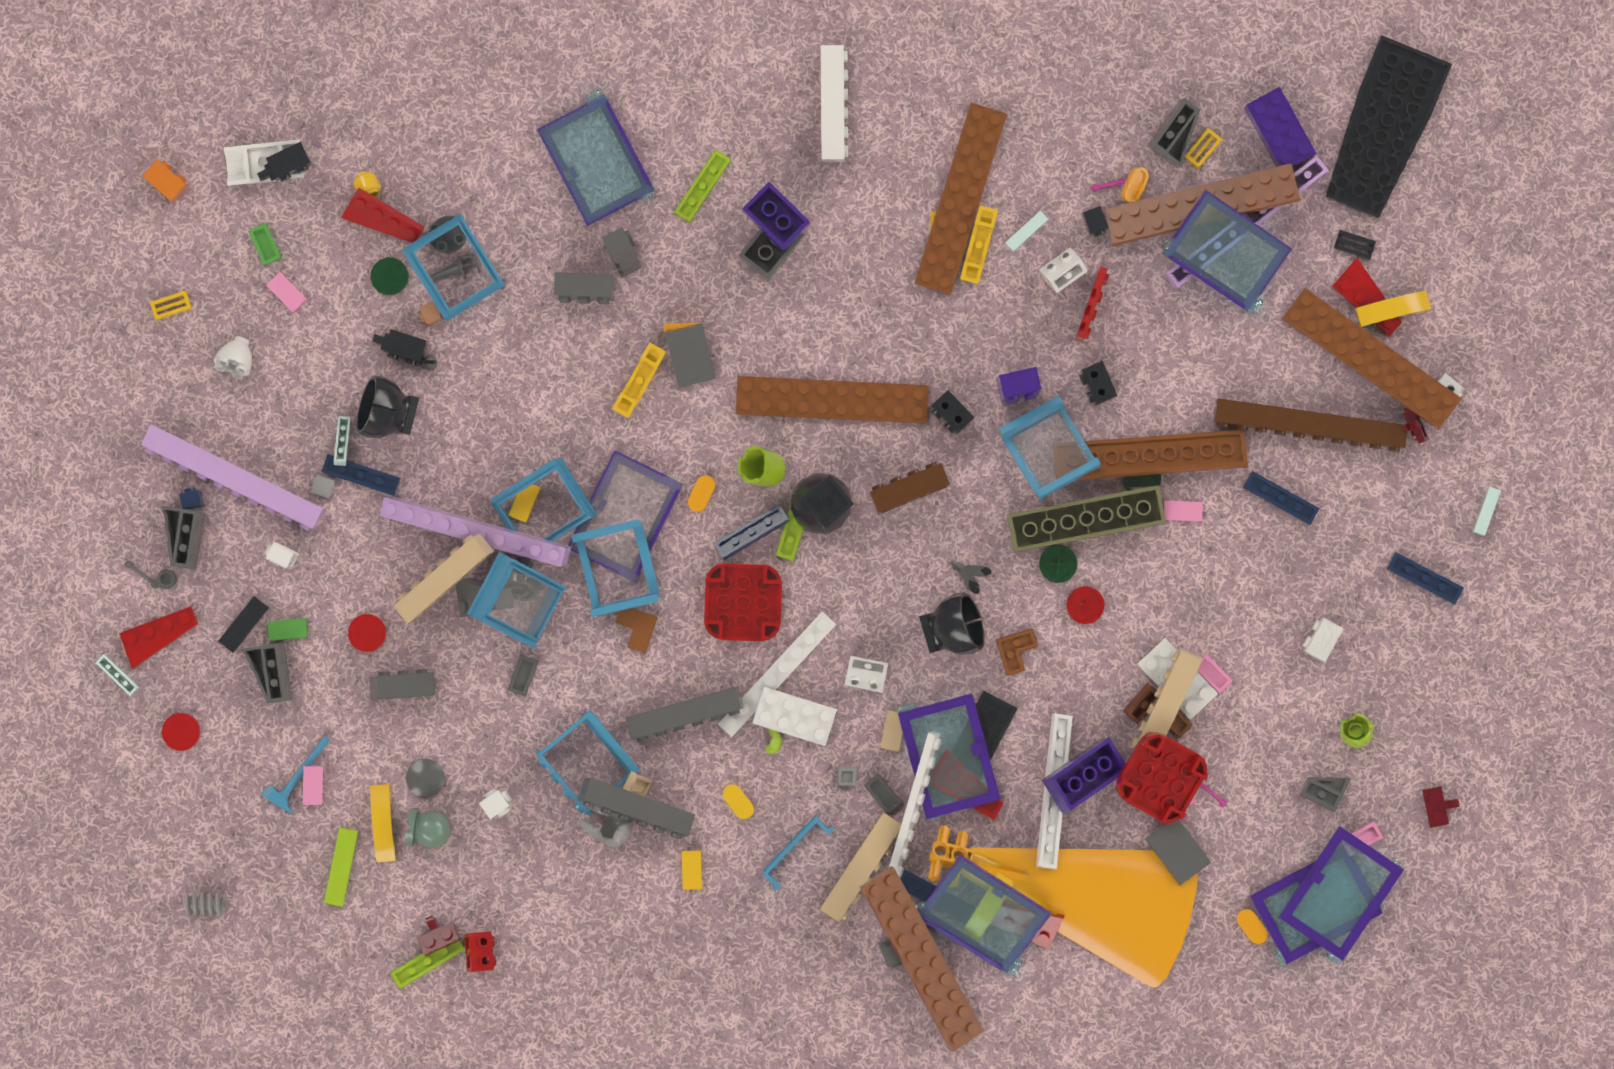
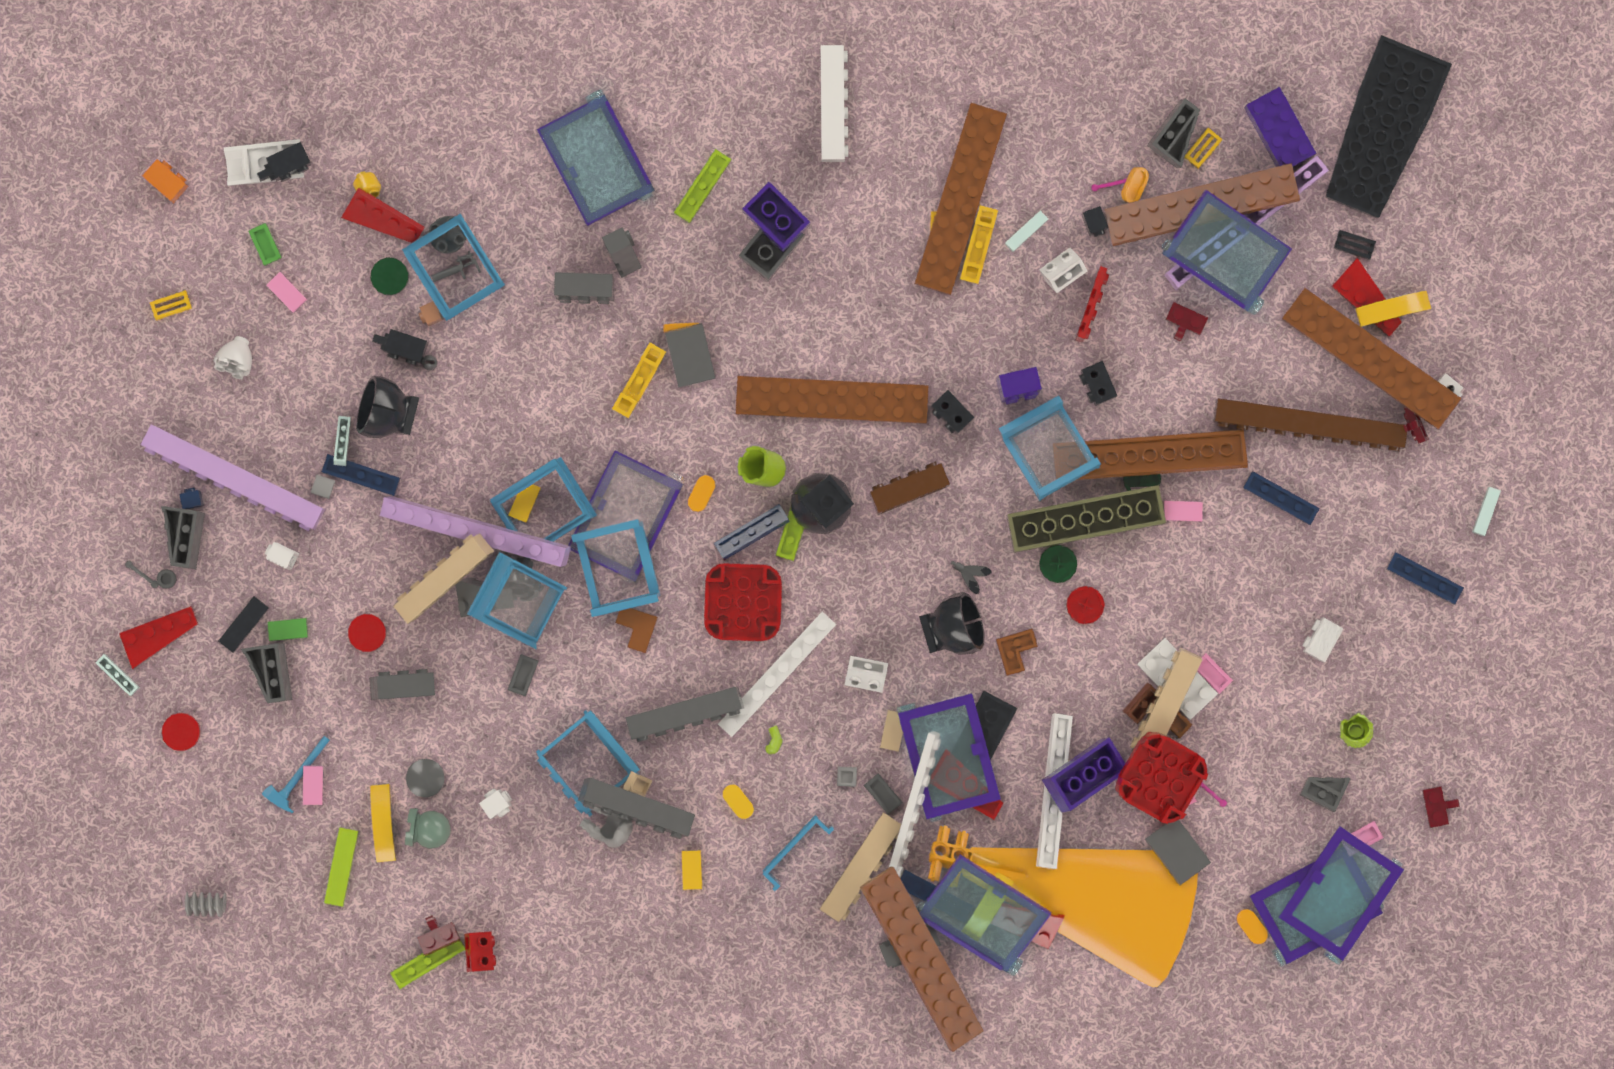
(794, 716): white plate -> none
(1186, 320): none -> dark red plate

